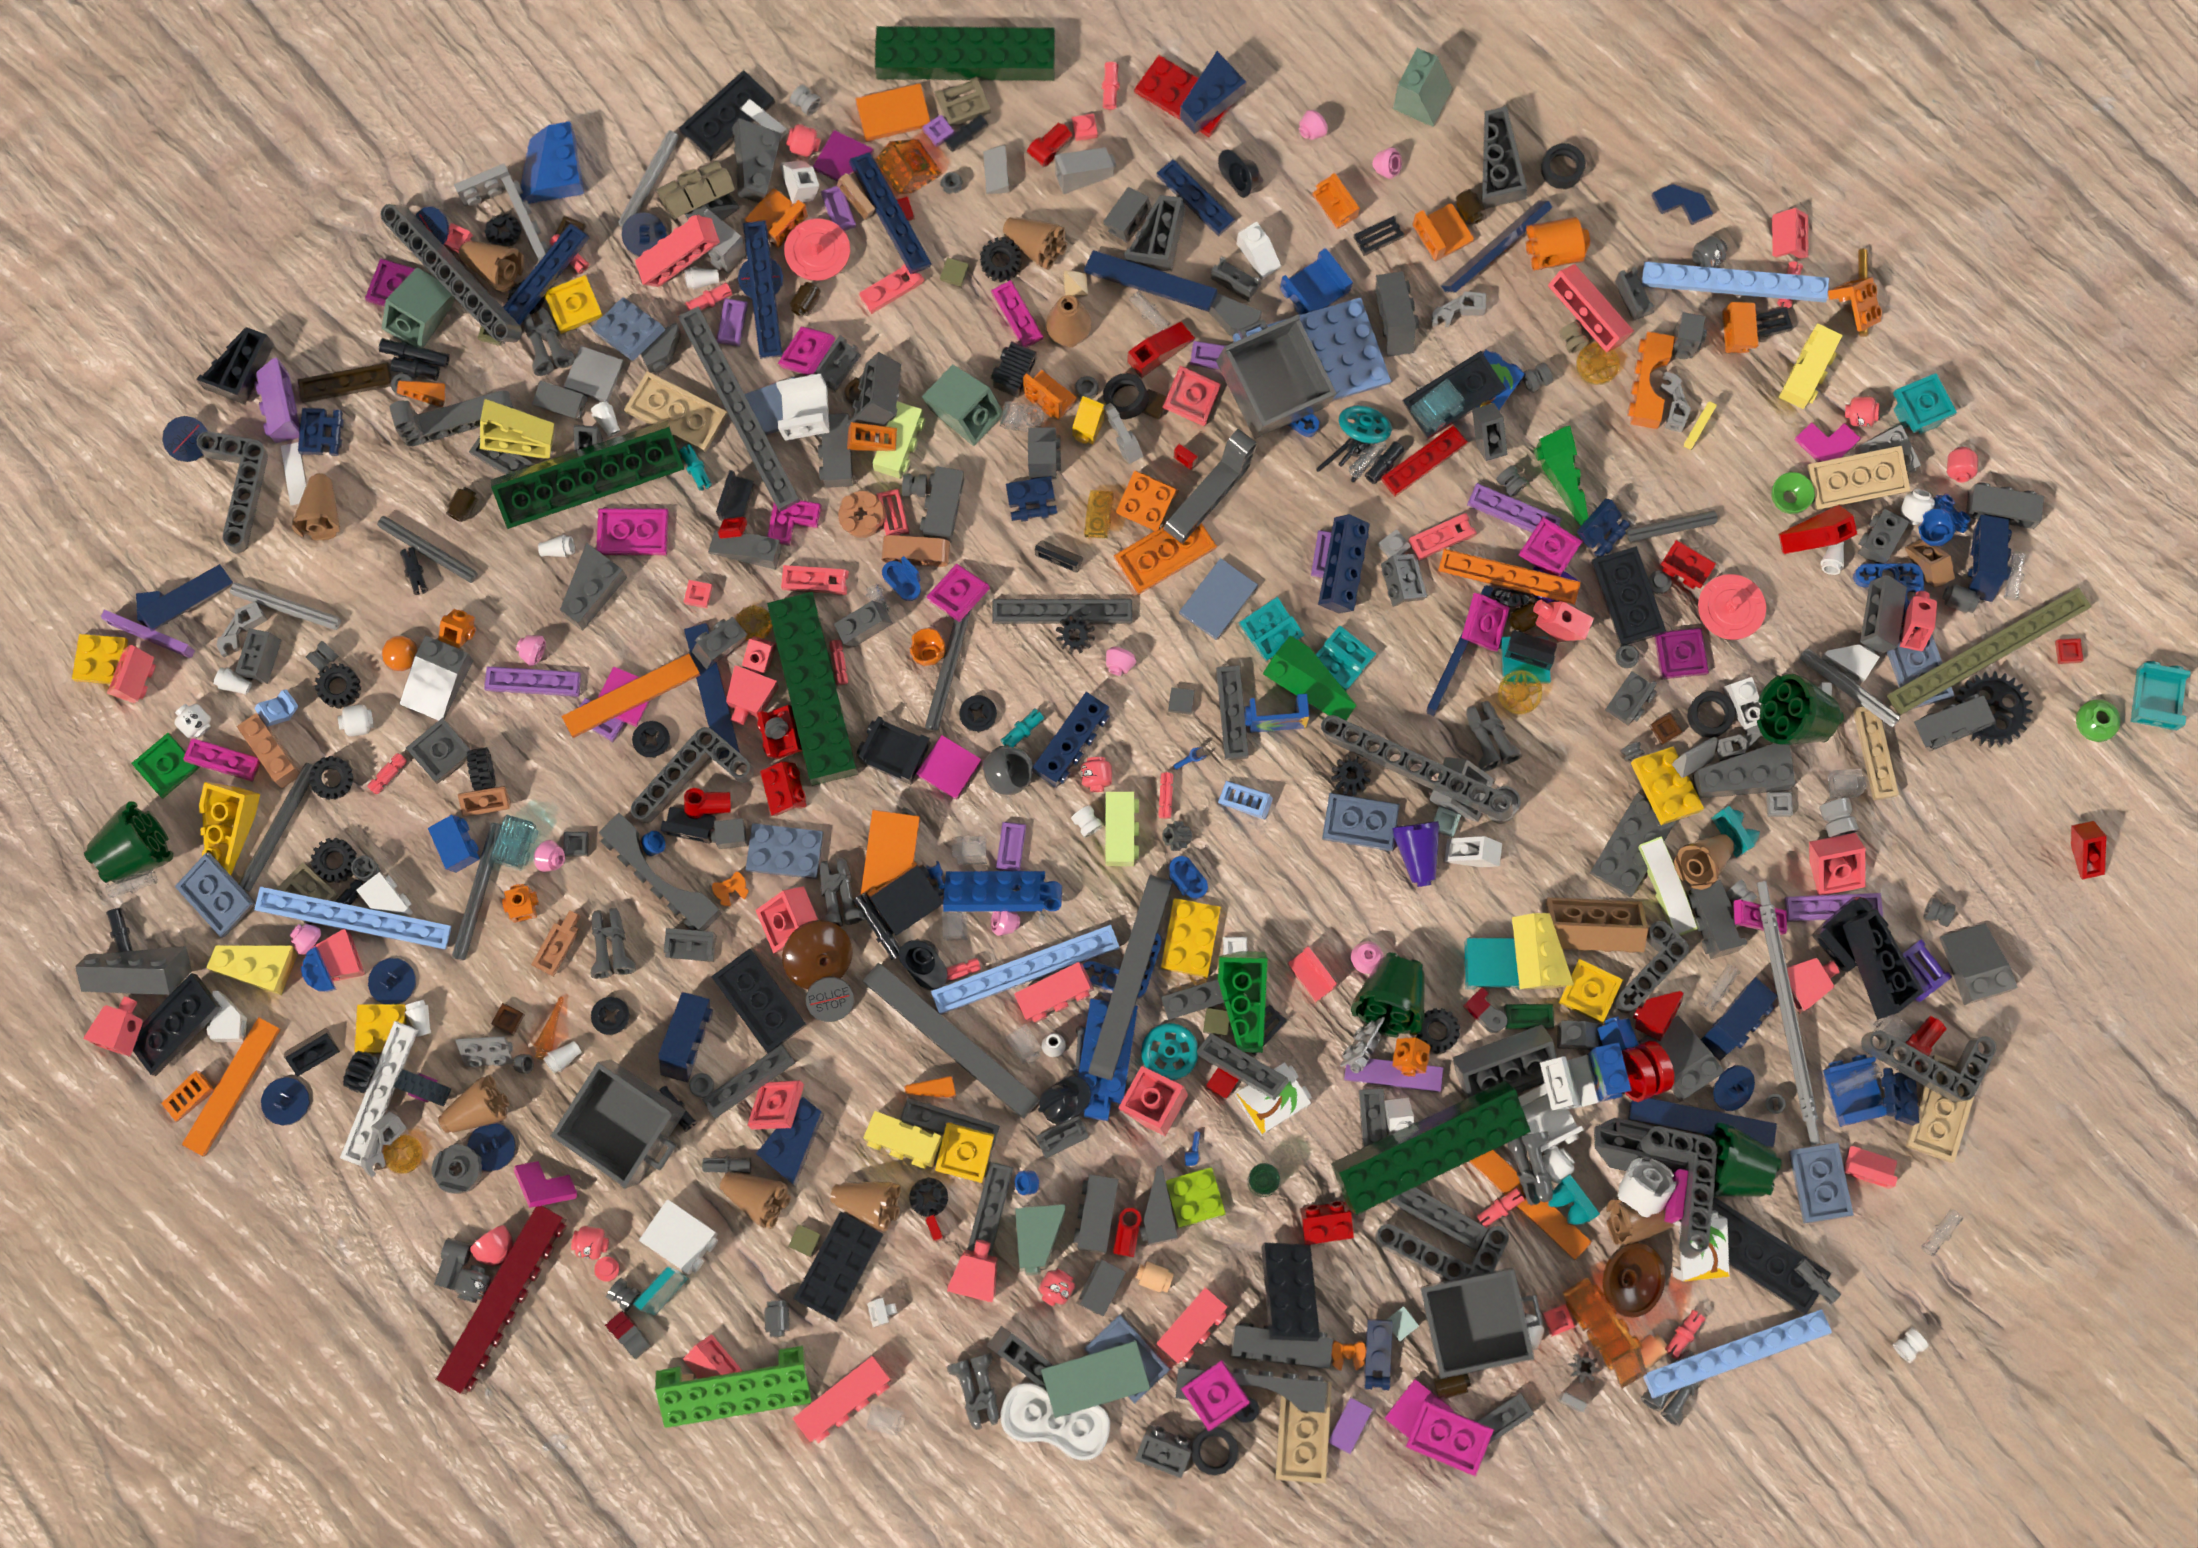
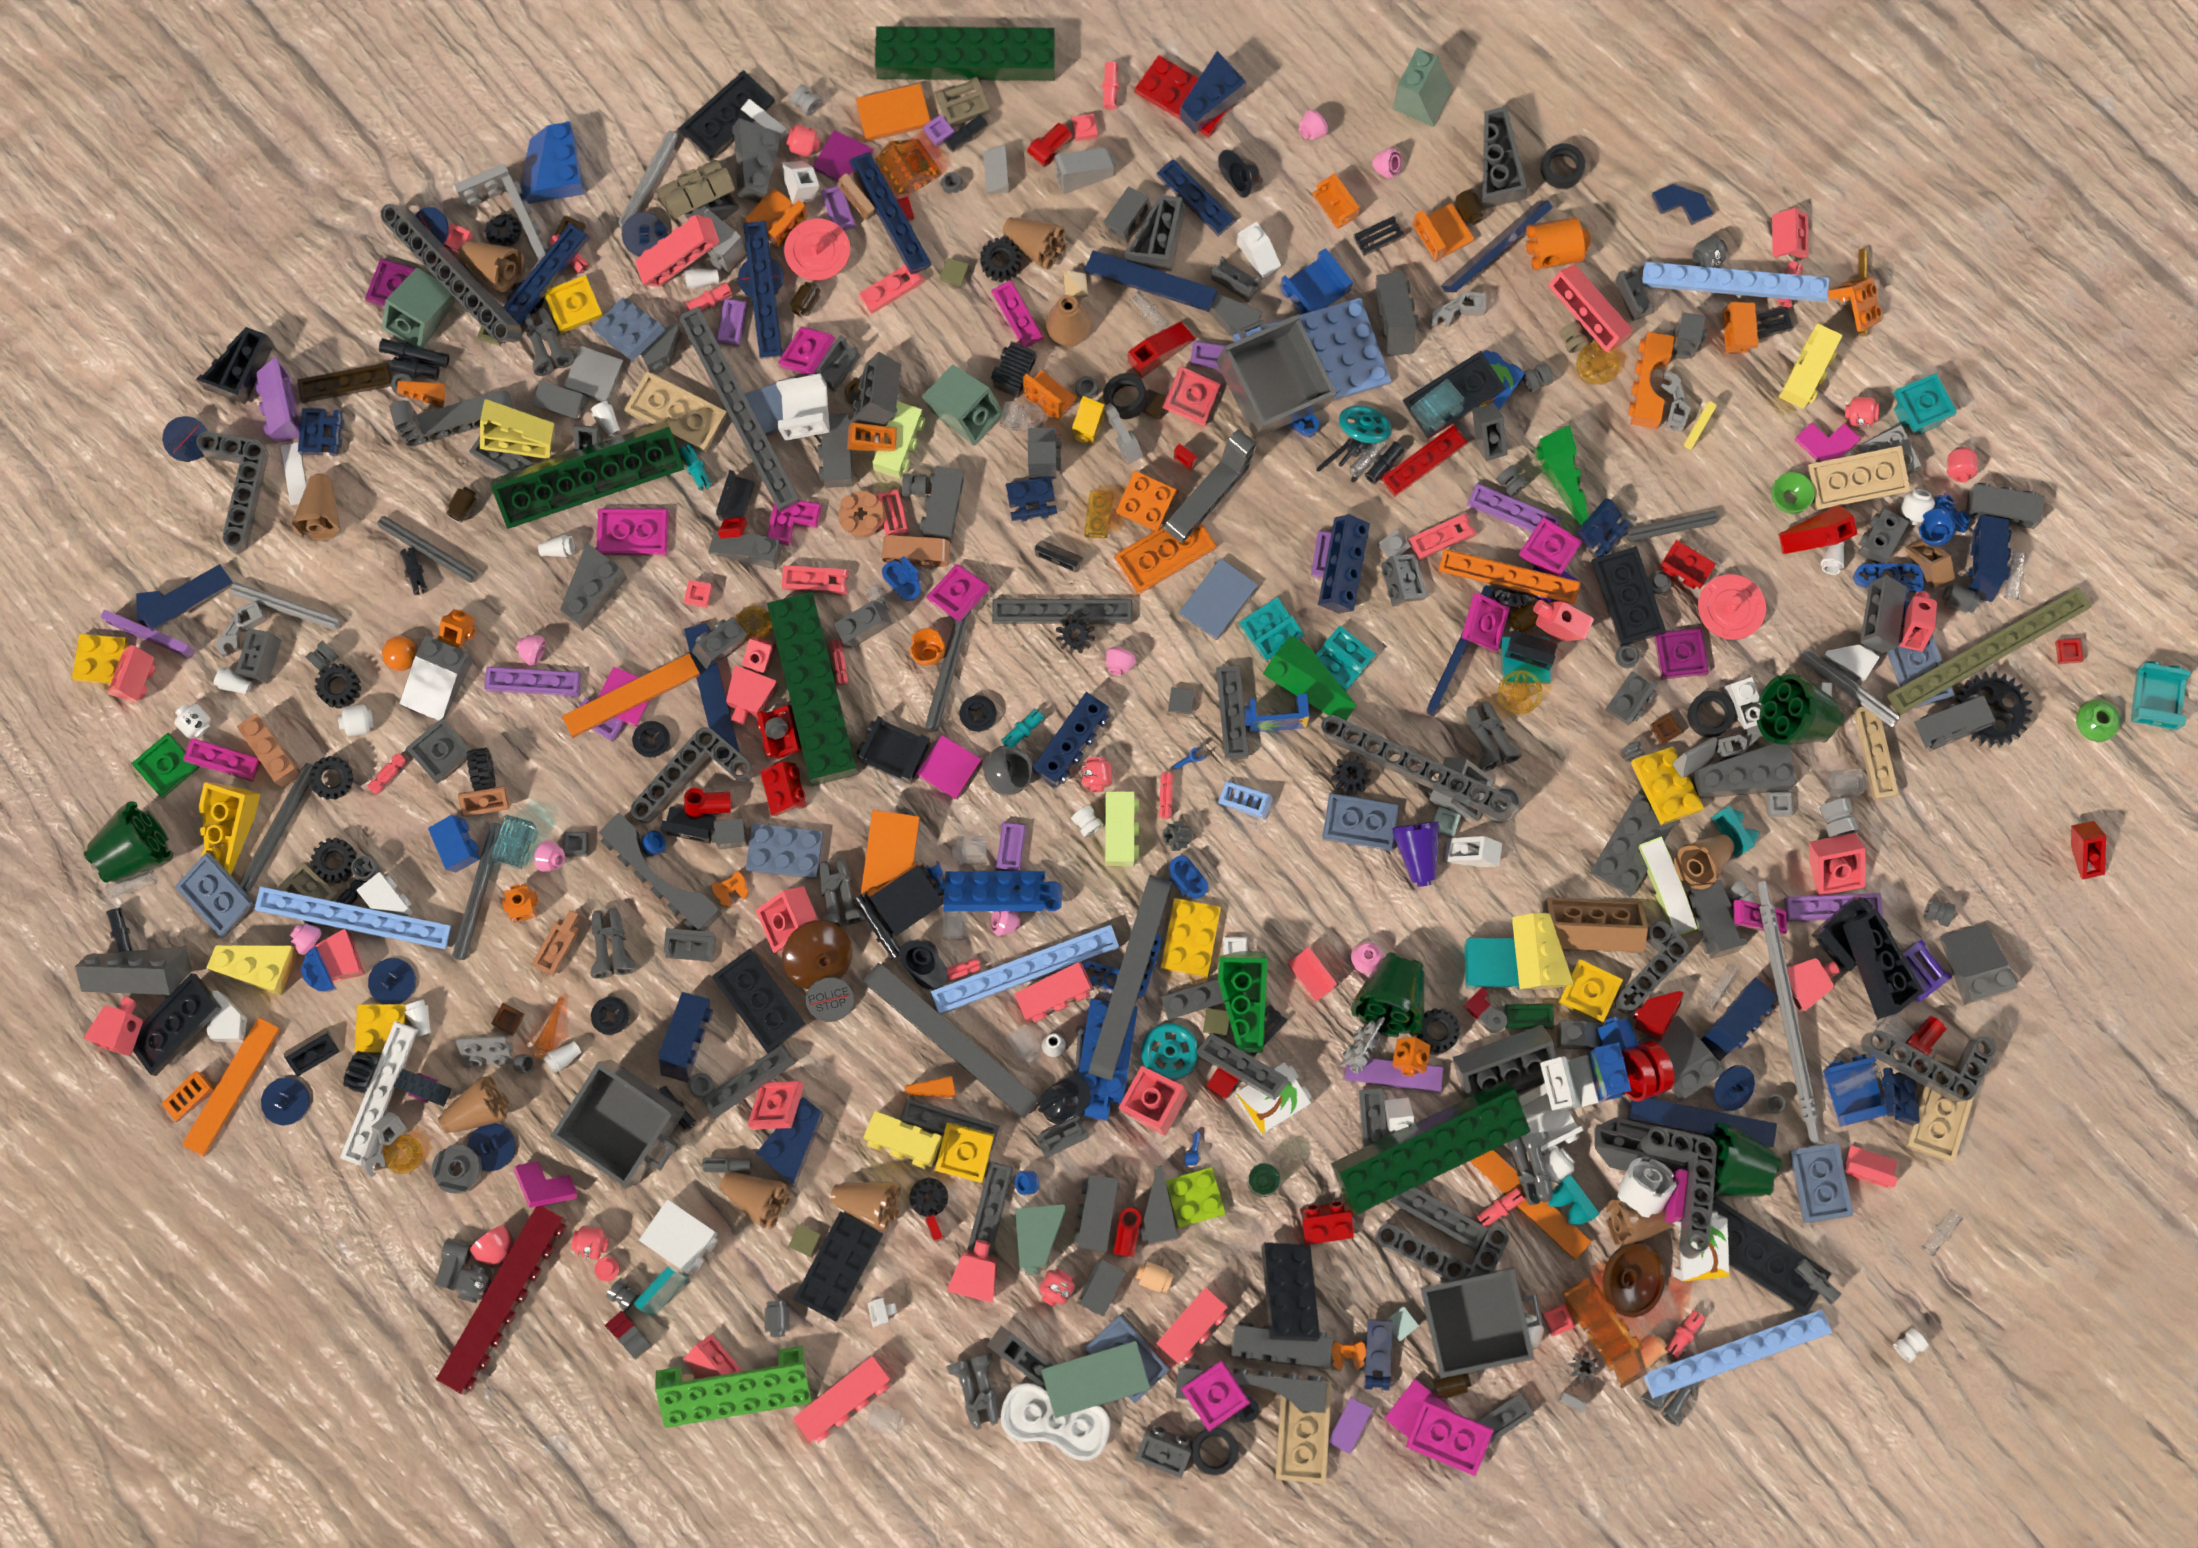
(277, 709): light blue bracket -> none

